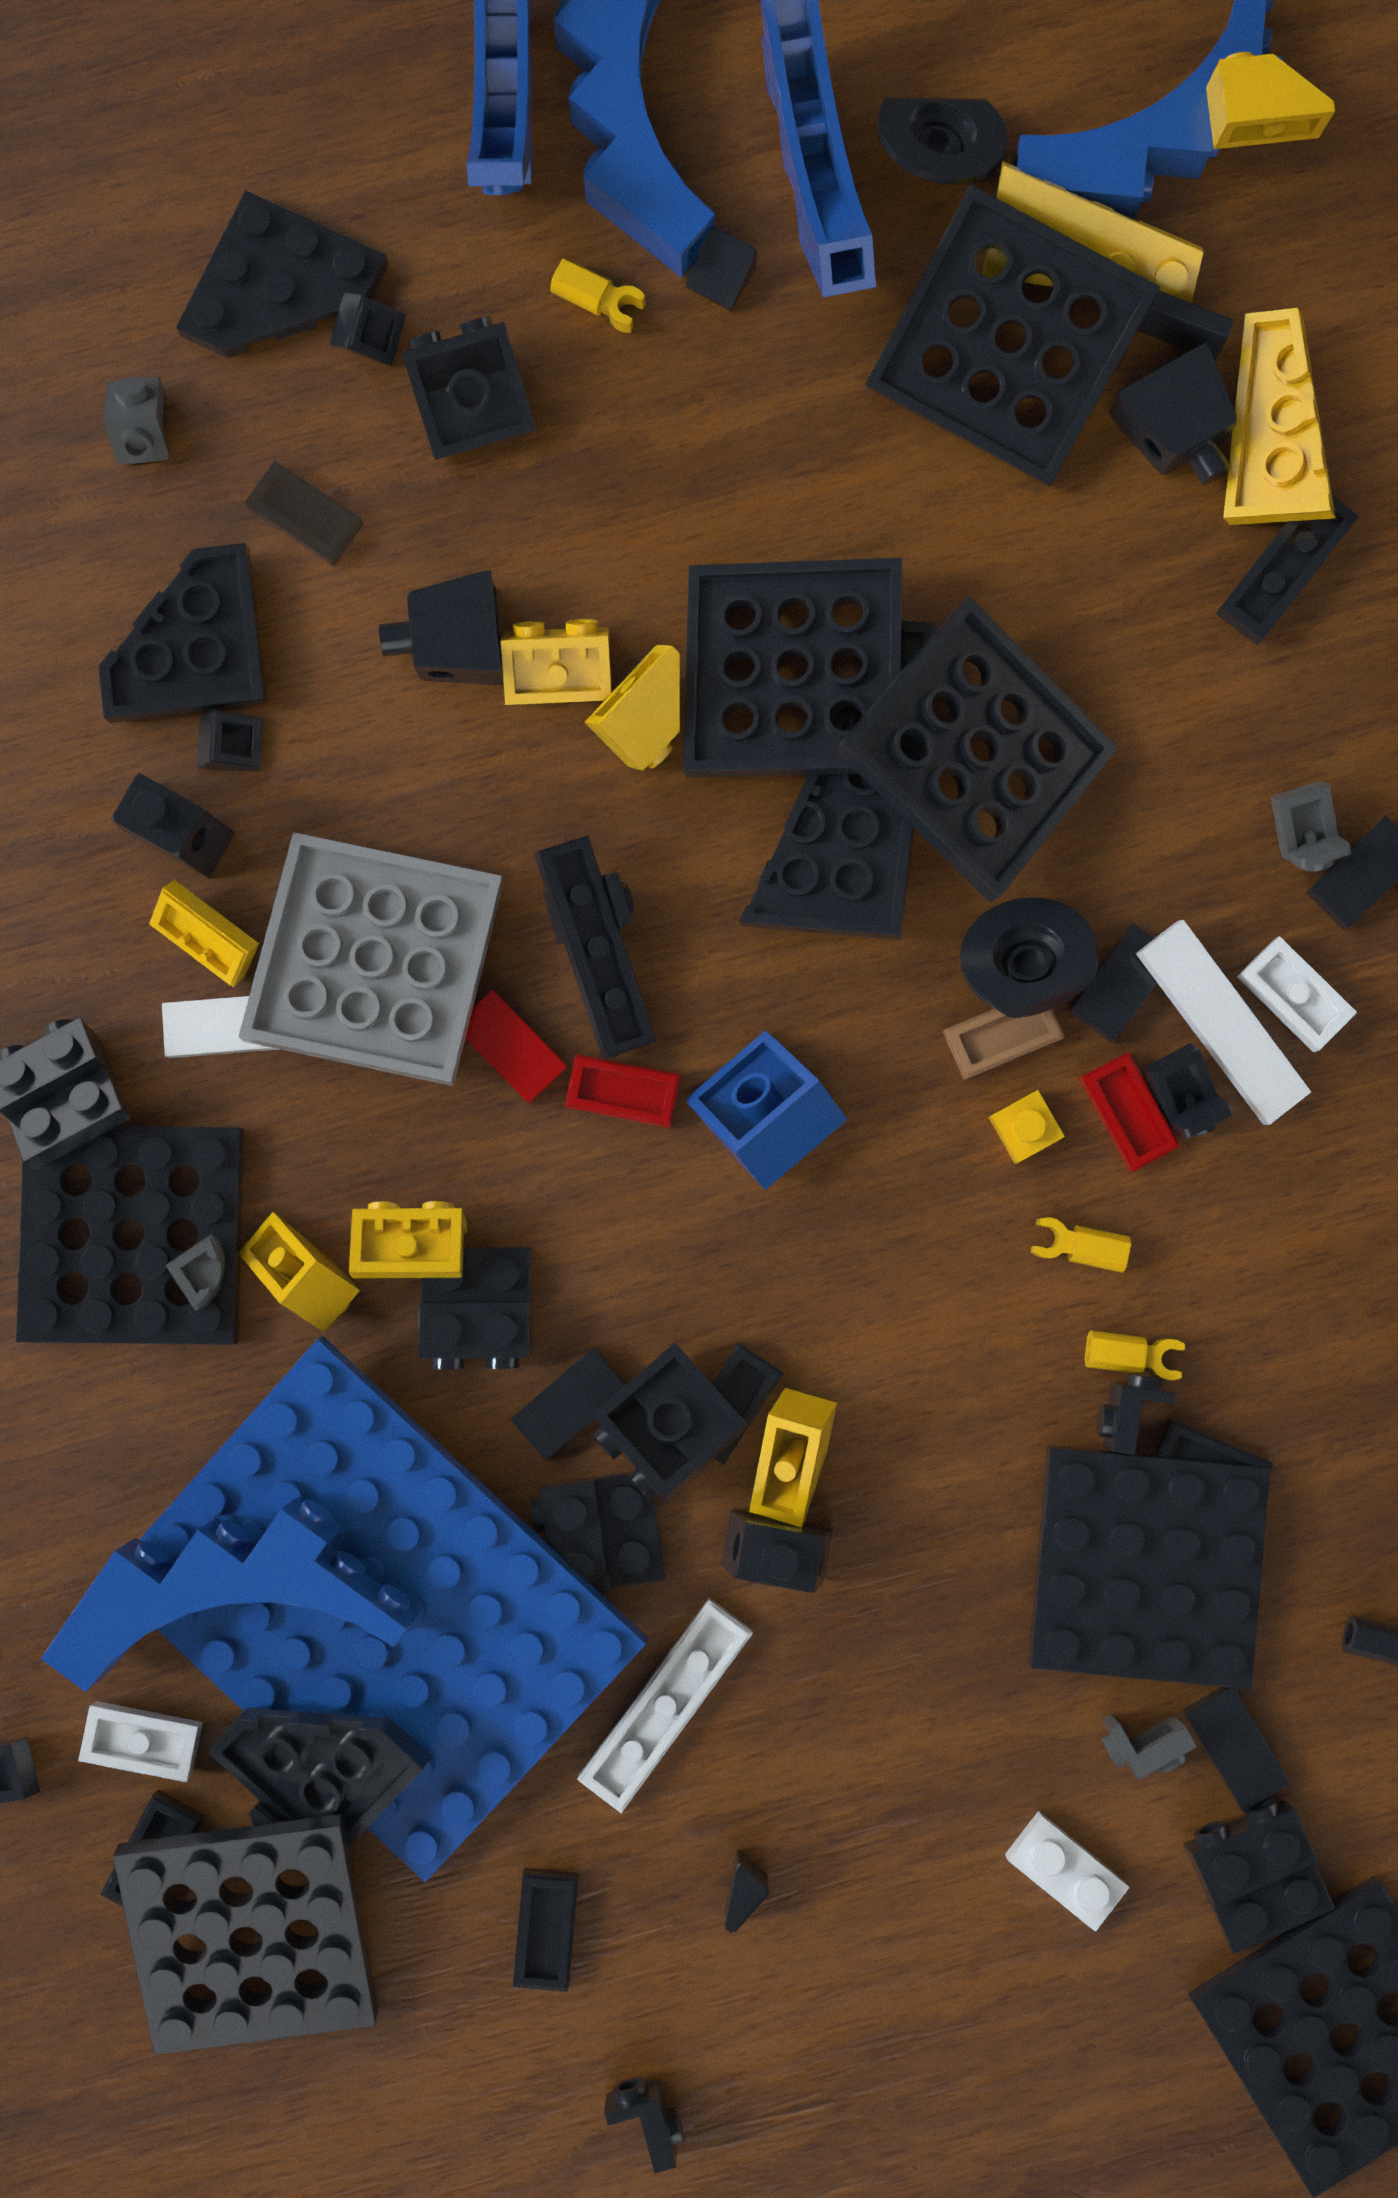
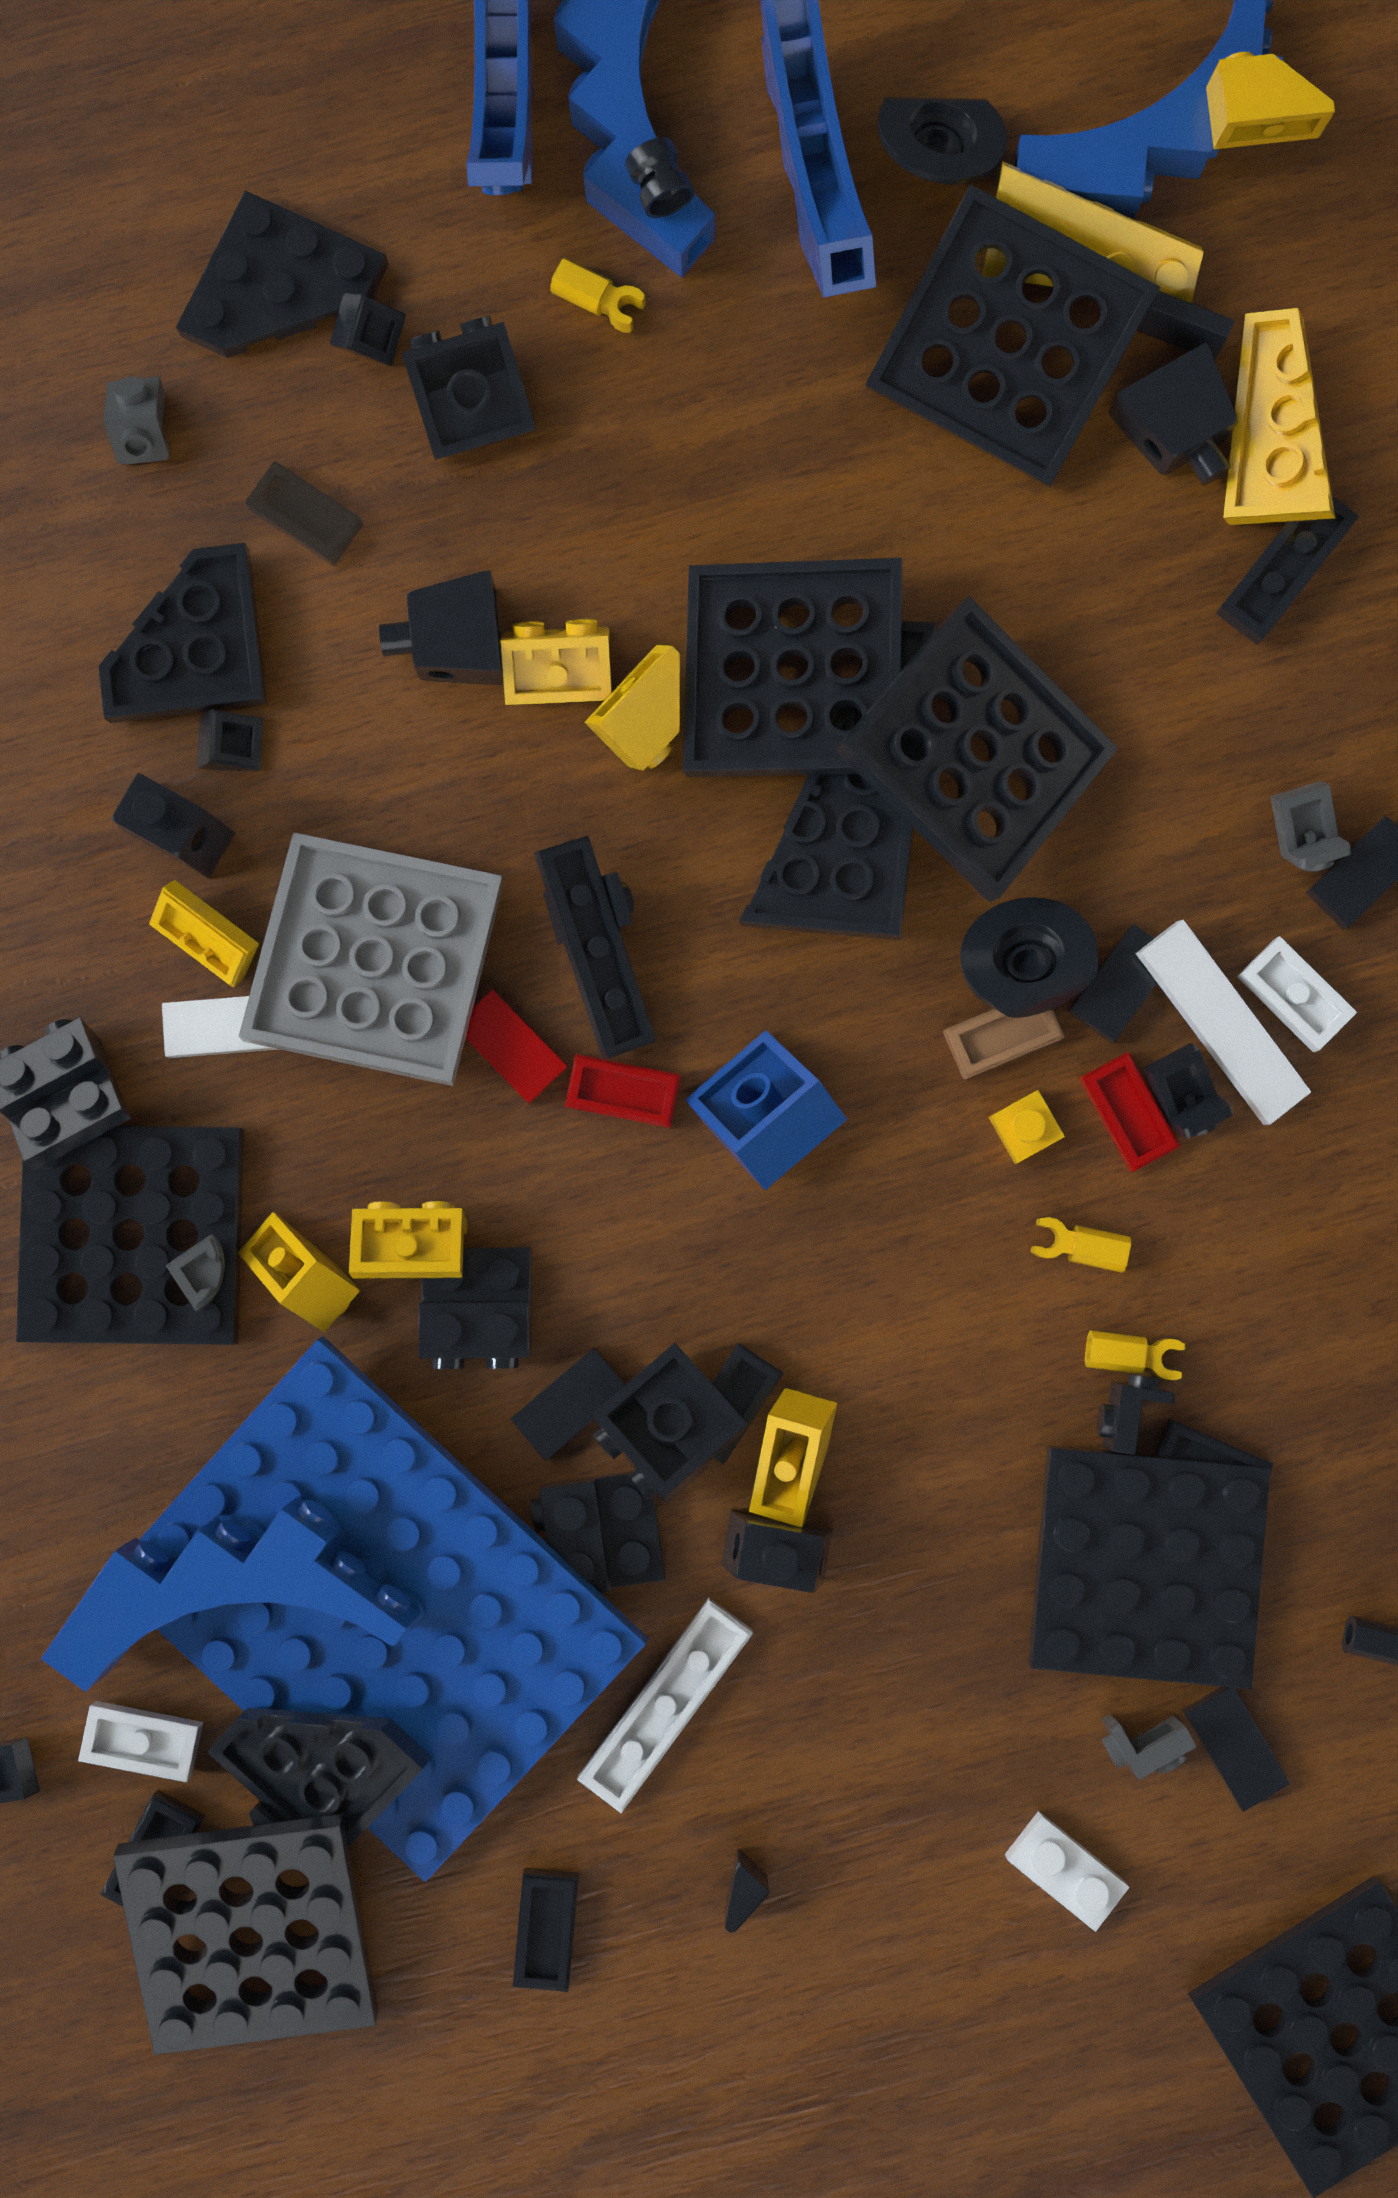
(657, 173): none -> black wheel
(660, 2125): black bracket -> none
(722, 268): black slope -> none
(1259, 1874): black plate -> none

